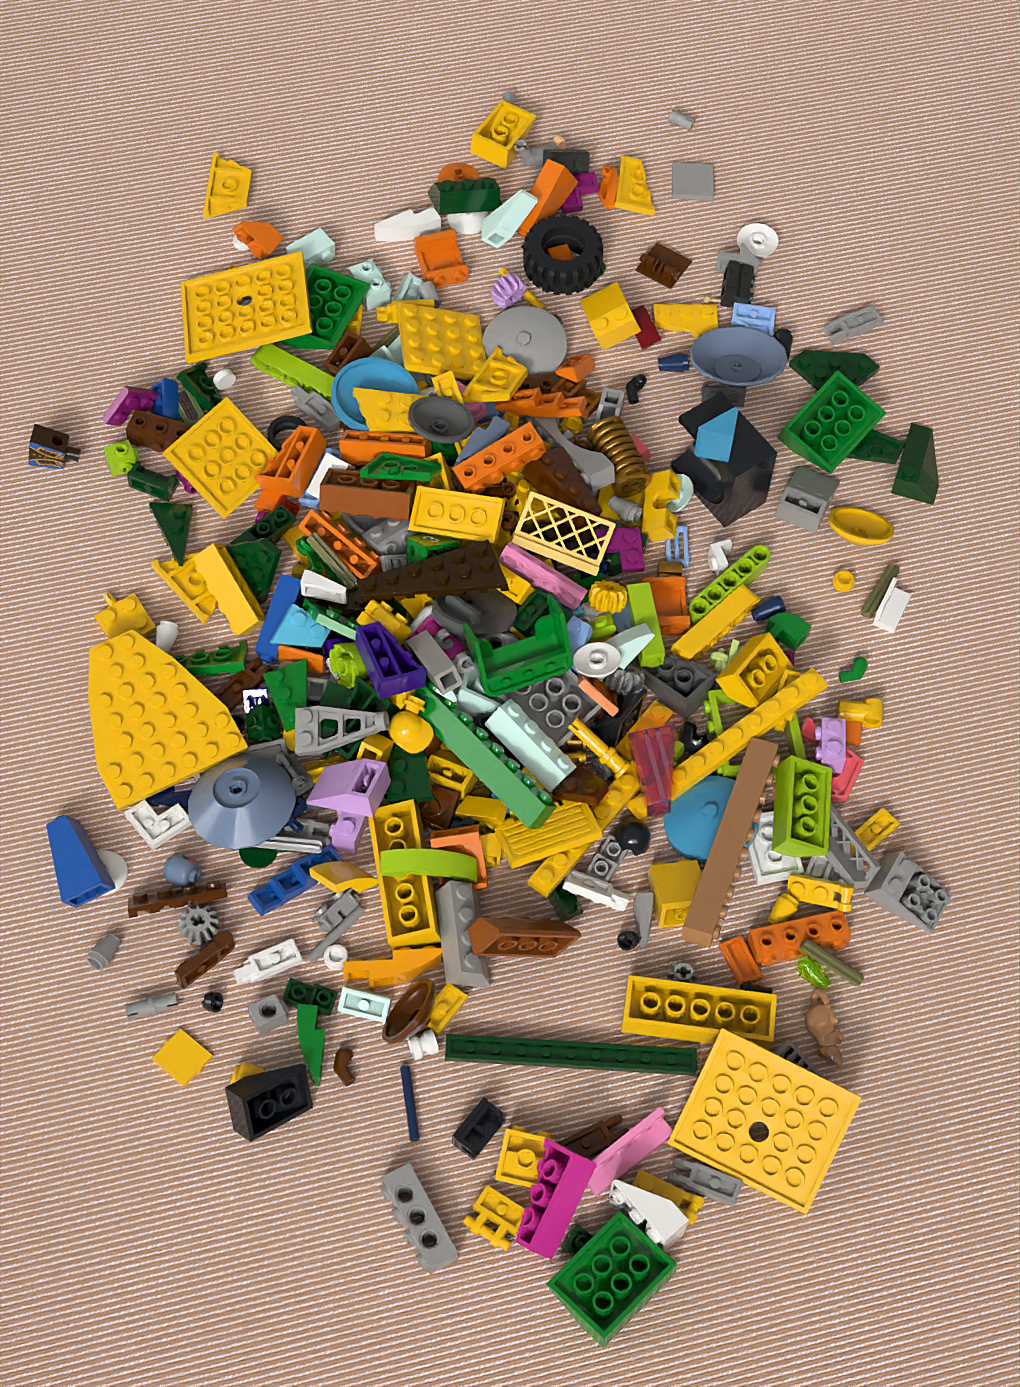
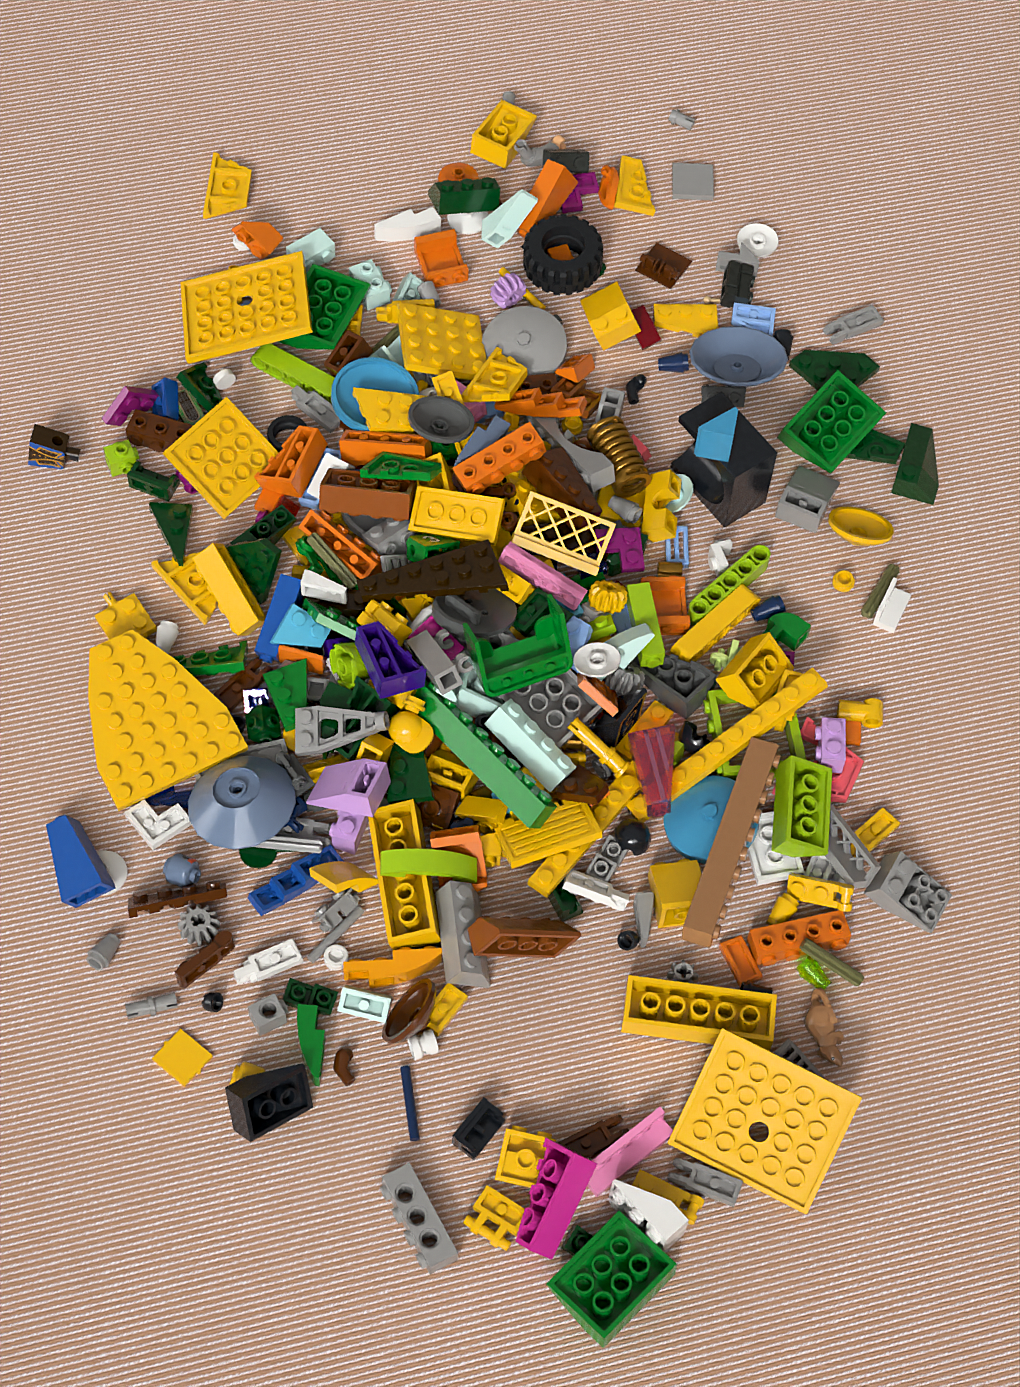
(571, 1054): dark green plate -> none
(857, 671): green arm -> none

